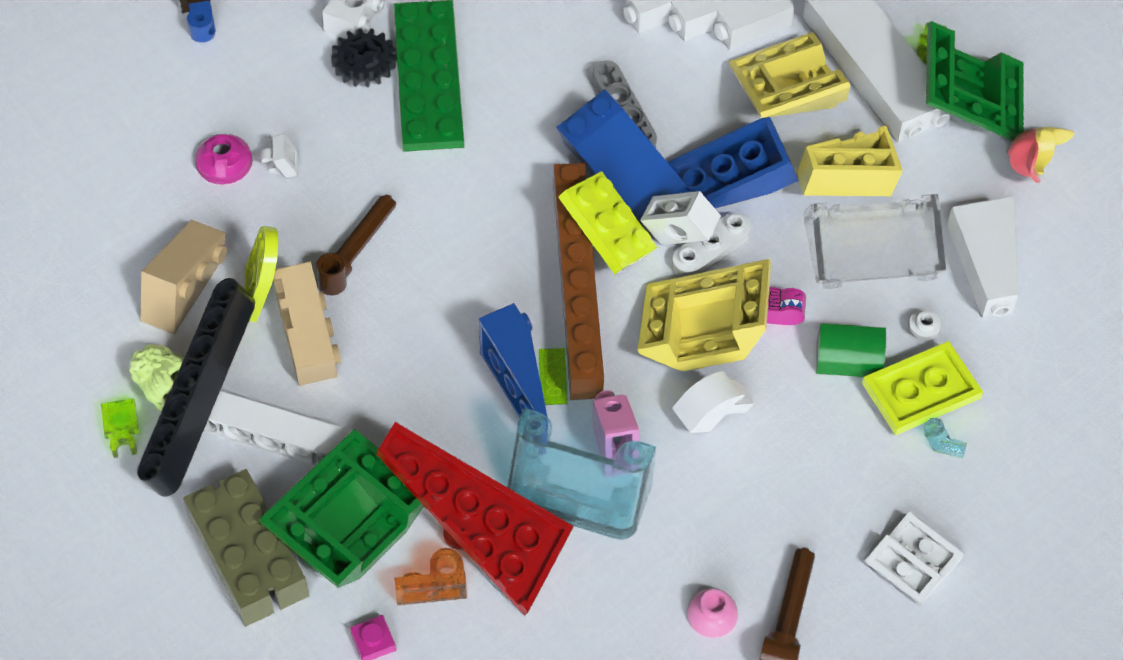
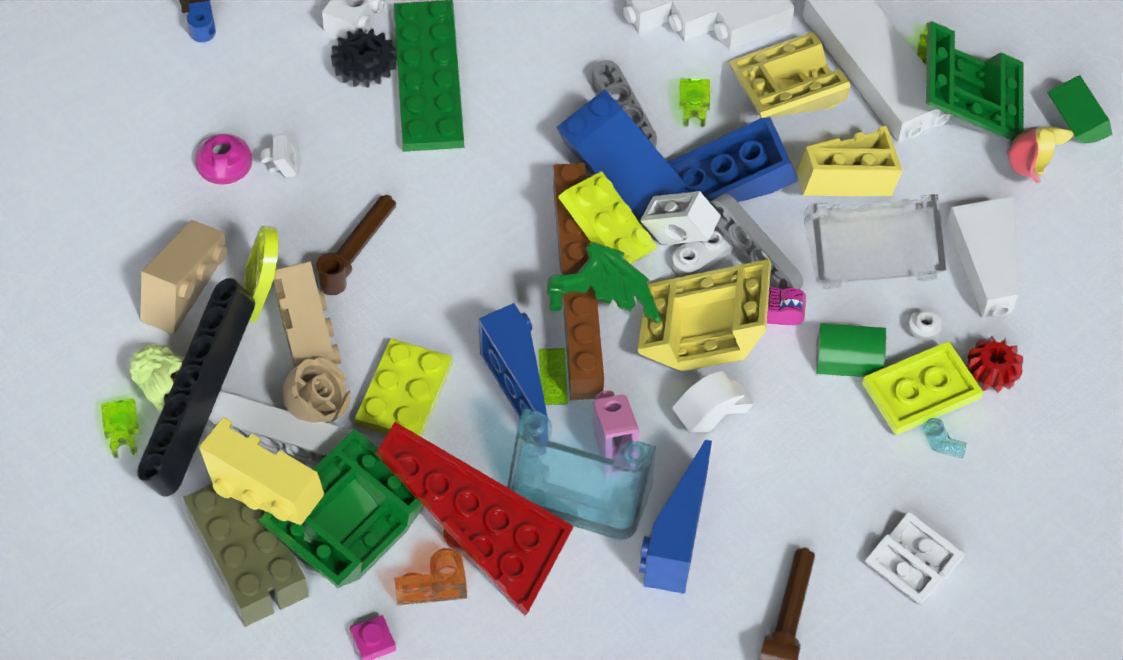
(257, 476): none -> light yellow wedge
(316, 391): none -> tan cylinder
(403, 388): none -> neon yellow plate
(609, 278): none -> green animal
(669, 550): none -> blue slope
(694, 99): none -> clear neon green plate
(712, 613): bright pink piece -> none
(786, 273): none -> light grey beam
(995, 364): none -> red gear
(1081, 111): none -> green brick

